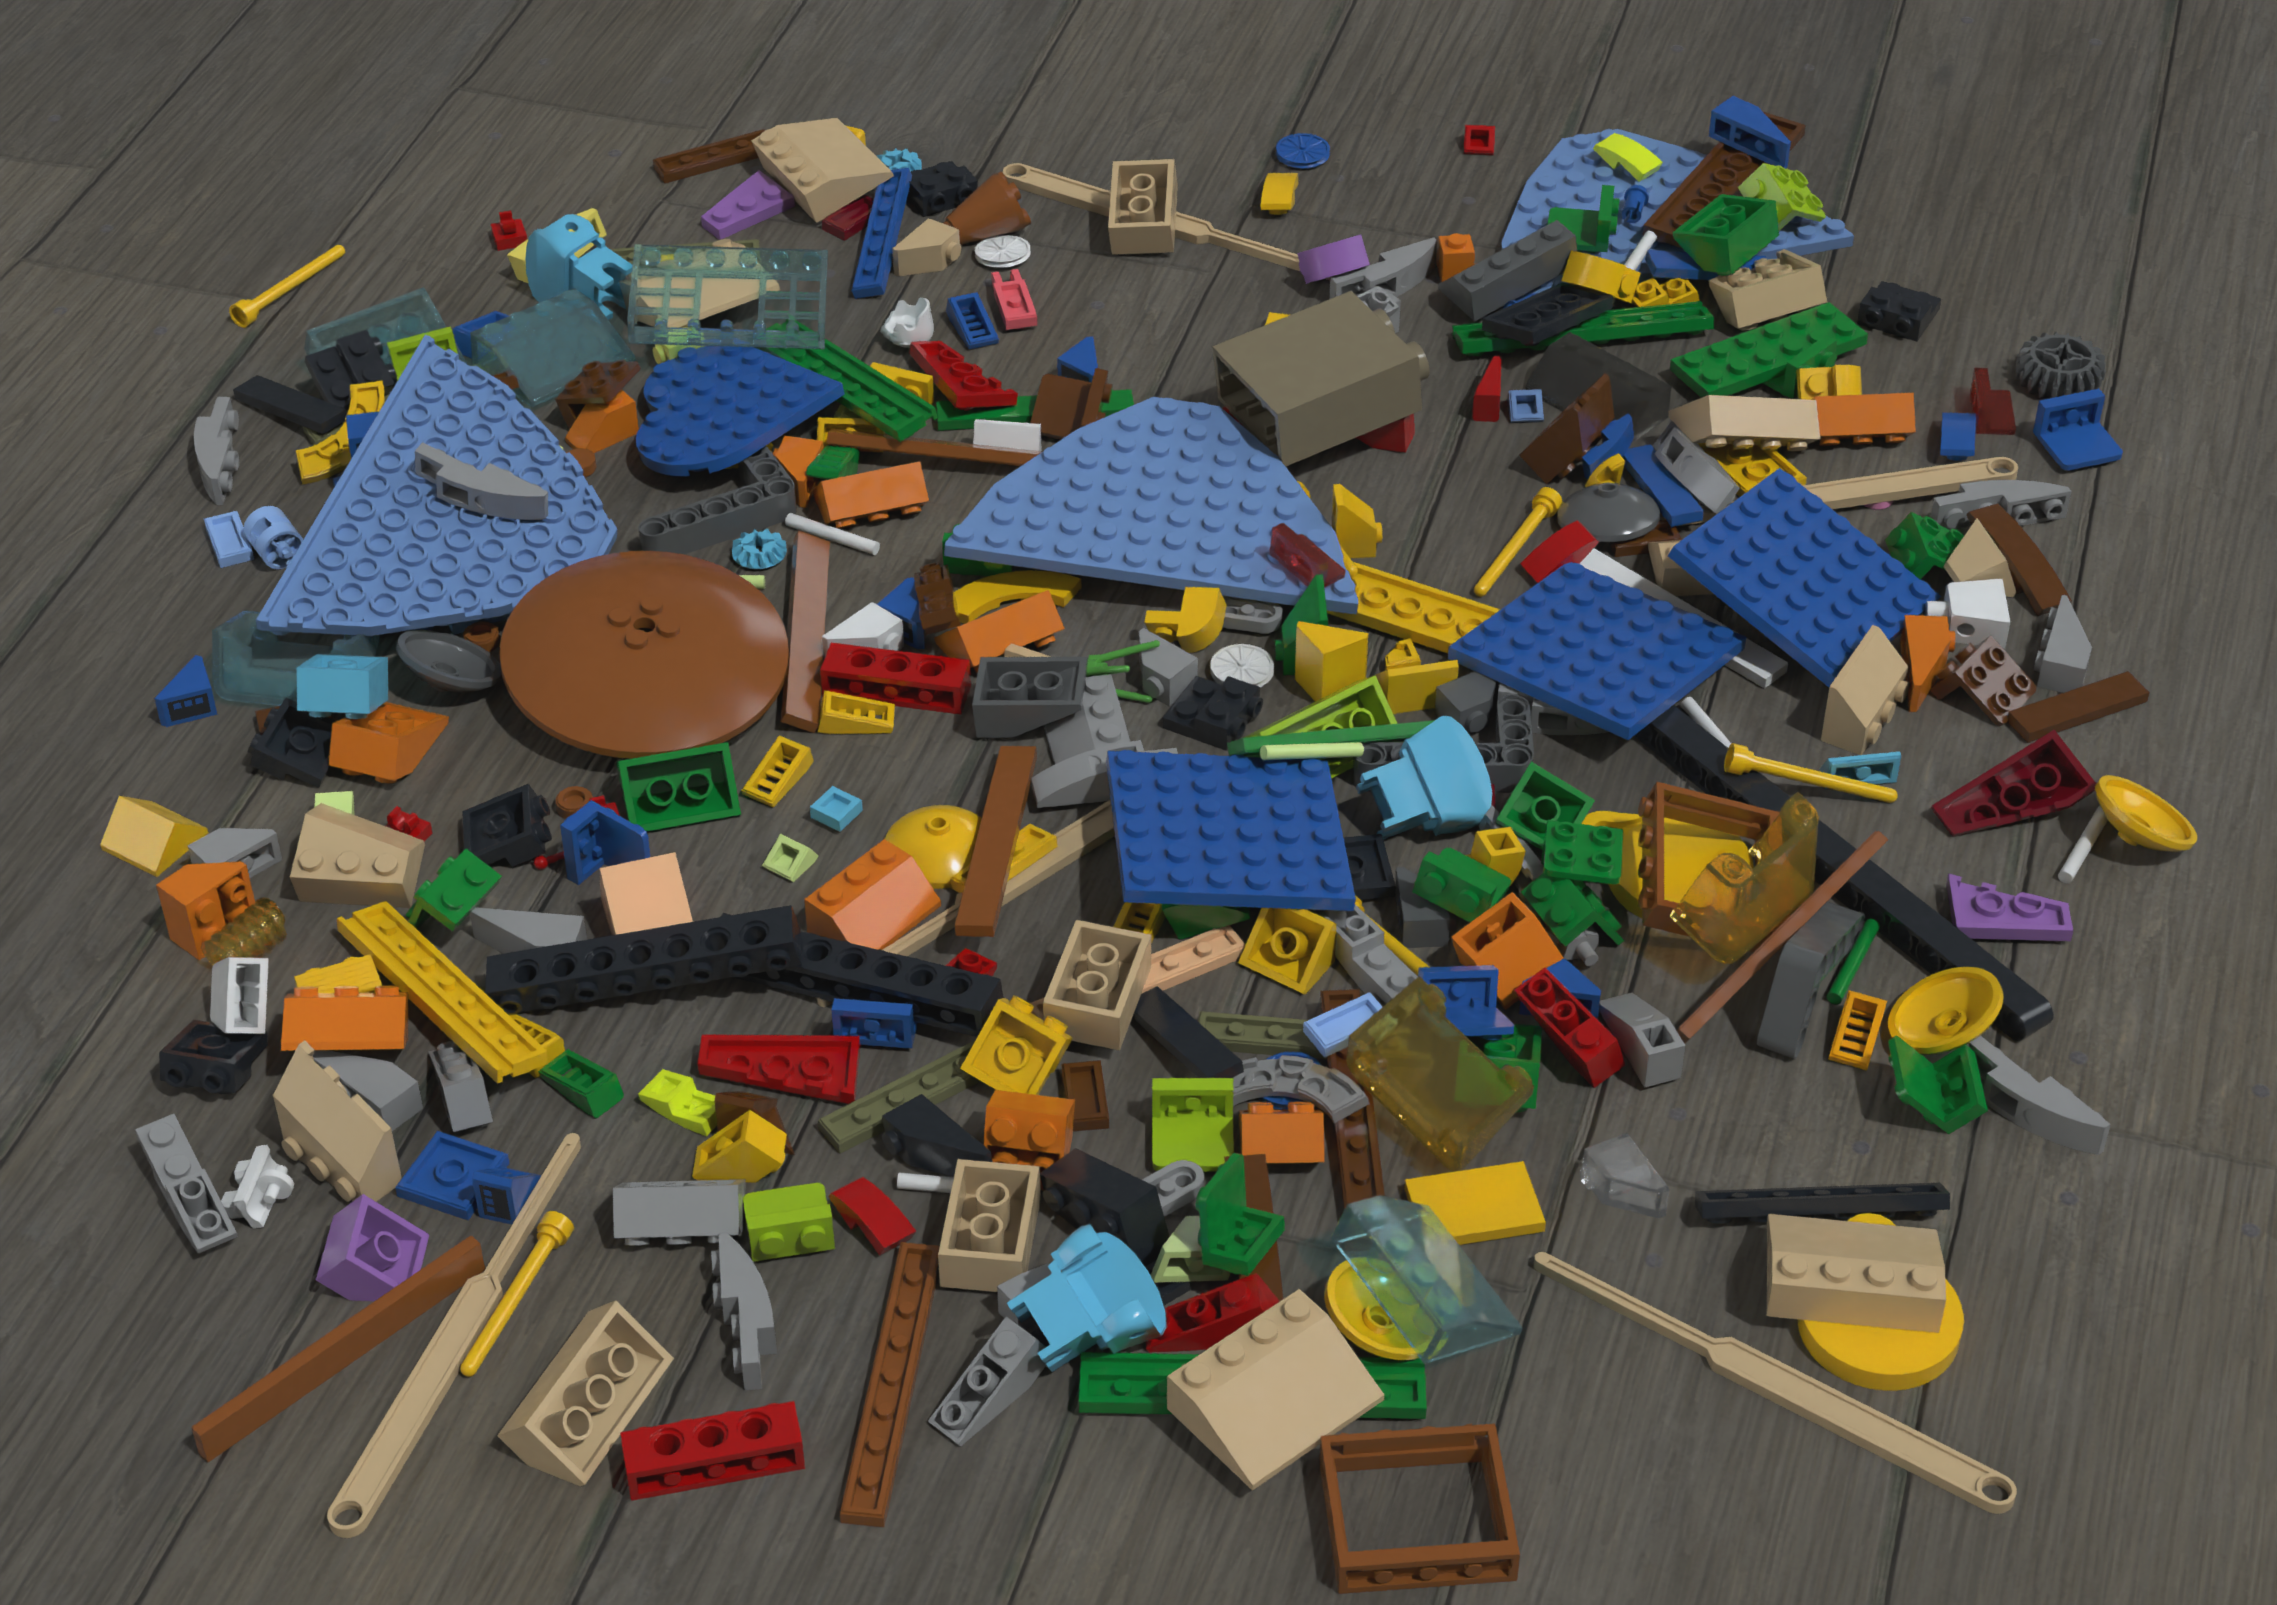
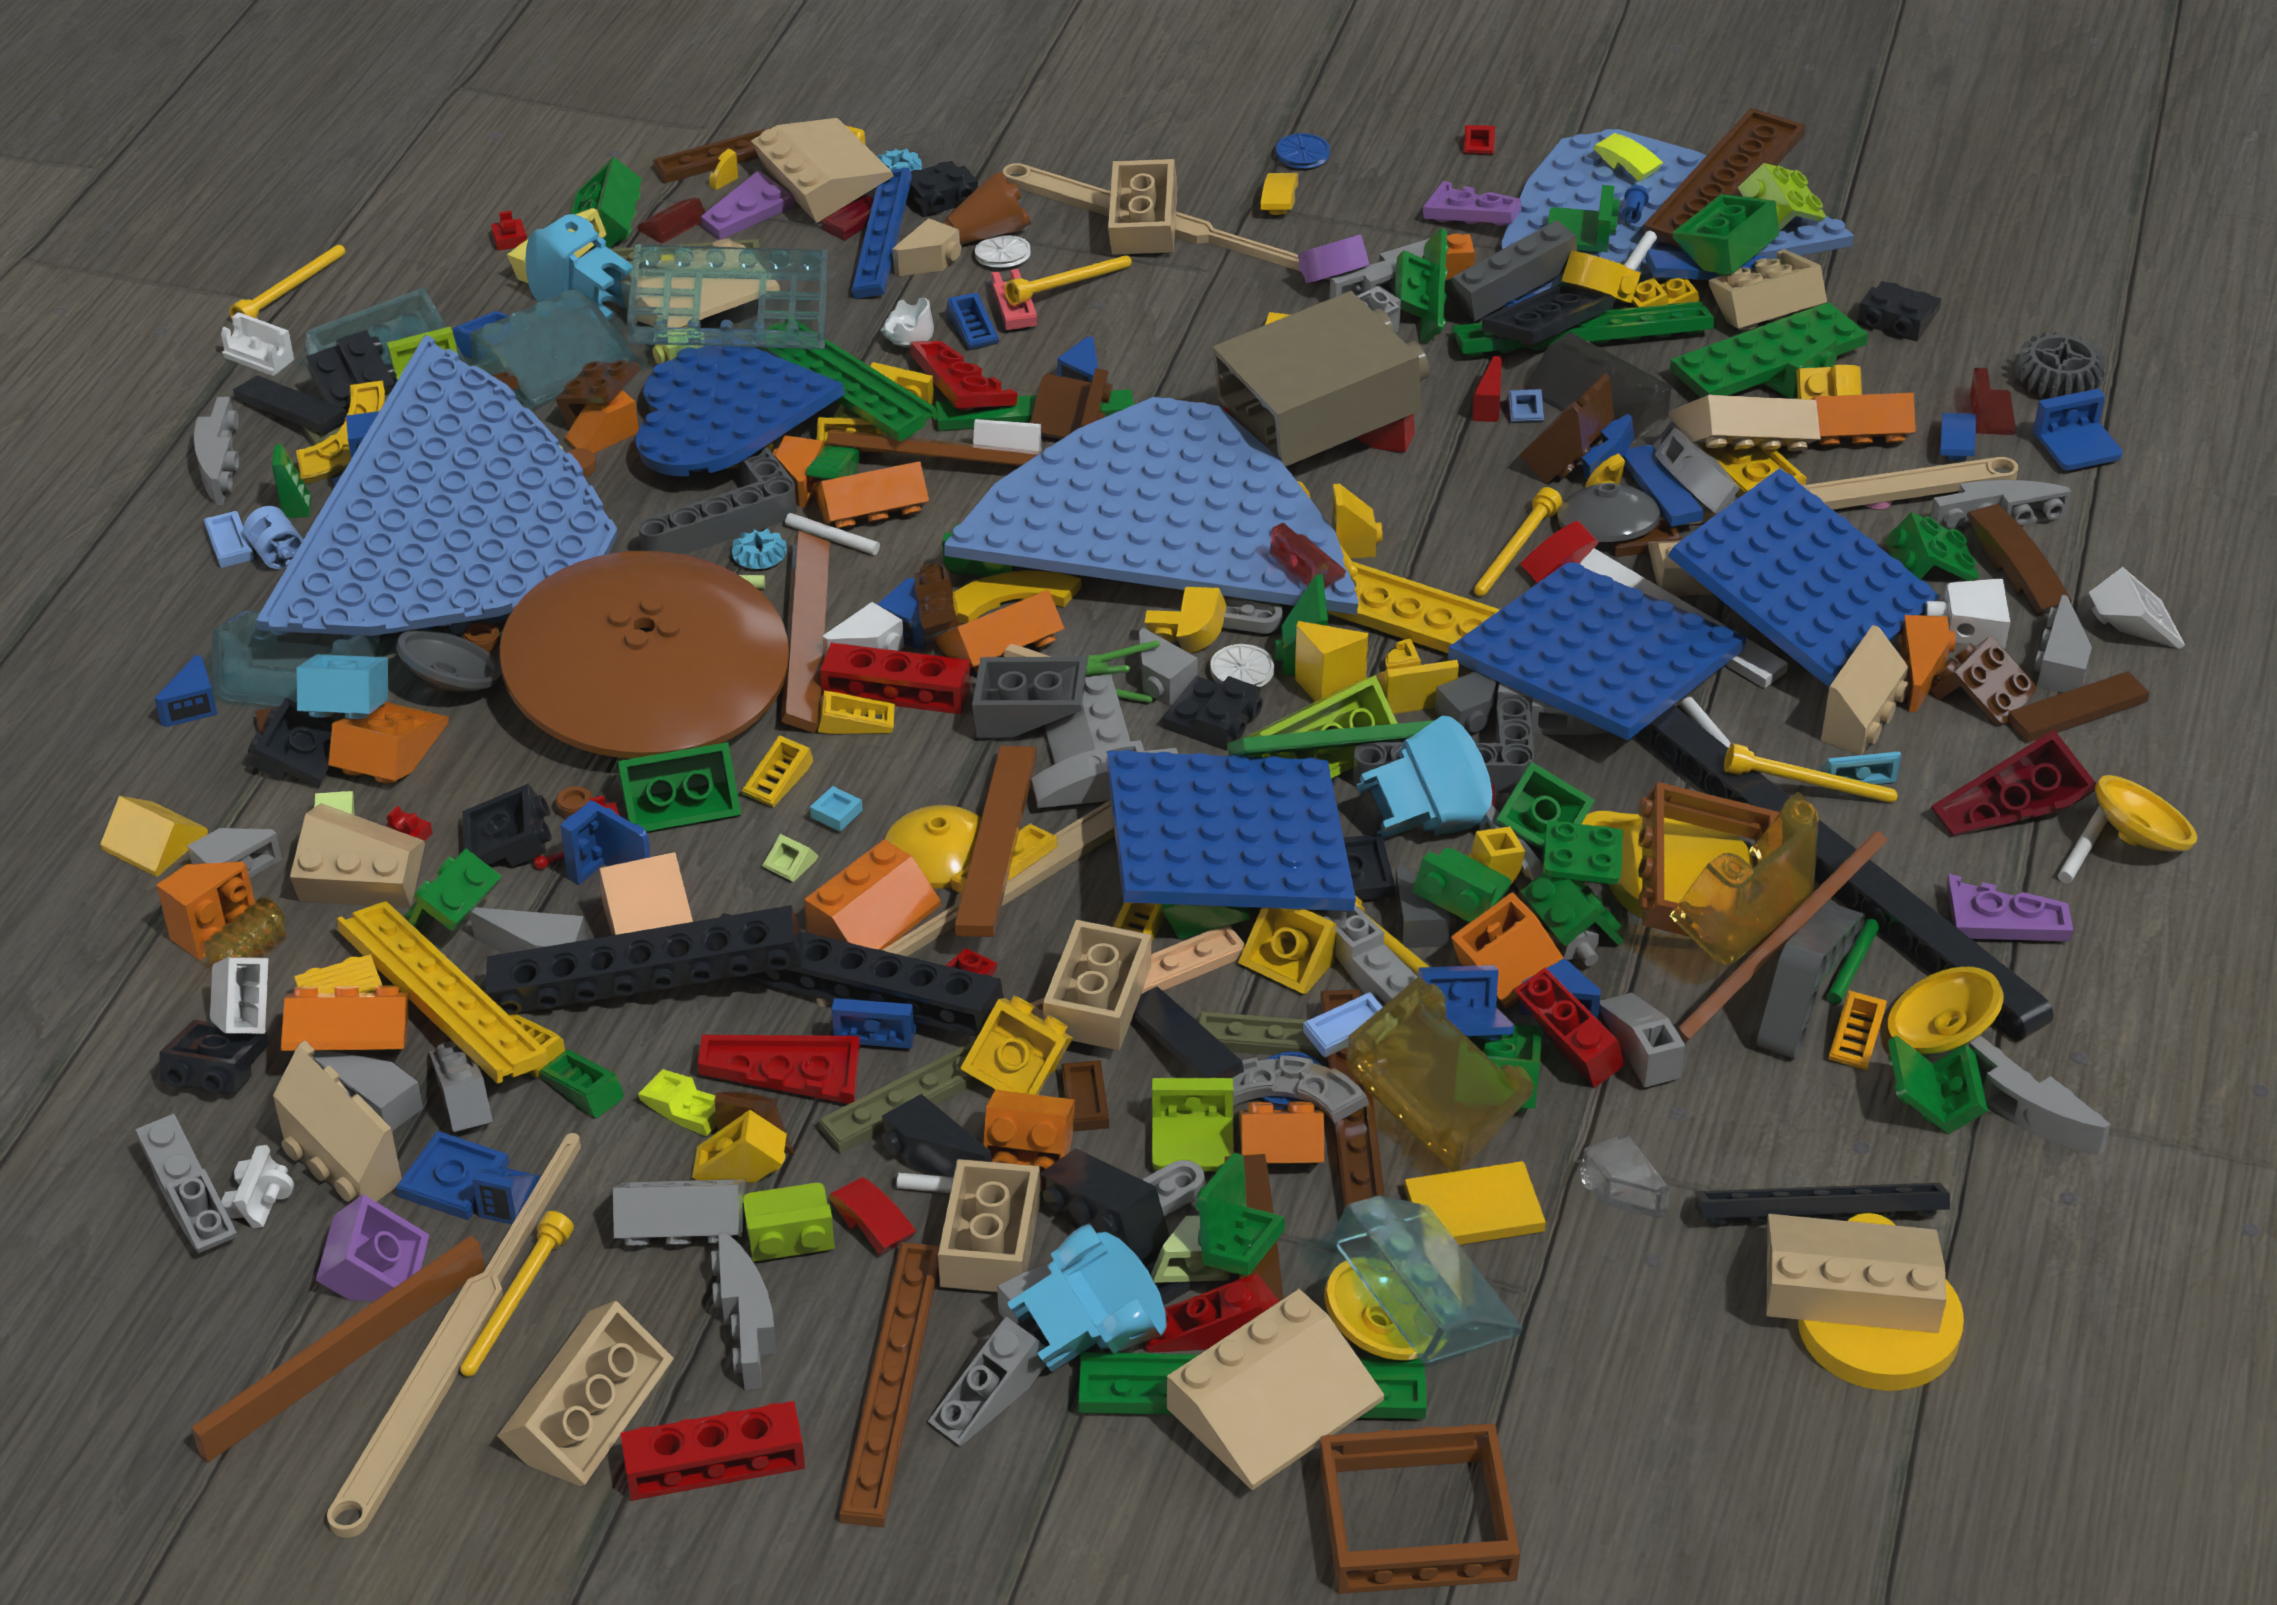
(257, 344): none -> white hinge
(291, 489): none -> green slope
(486, 491): light grey slope -> none
(614, 195): none -> green slope
(673, 220): none -> clear red slope
(725, 171): none -> yellow tile
(1020, 290): none -> yellow piece
(1311, 751): yellowish green bar -> none
(1422, 284): none -> green bracket
(1469, 207): none -> medium lavender wing
(1750, 131): blue slope -> none
(1803, 1395): tan piece -> none
(1979, 559): tan slope -> none
(2134, 609): none -> white slope

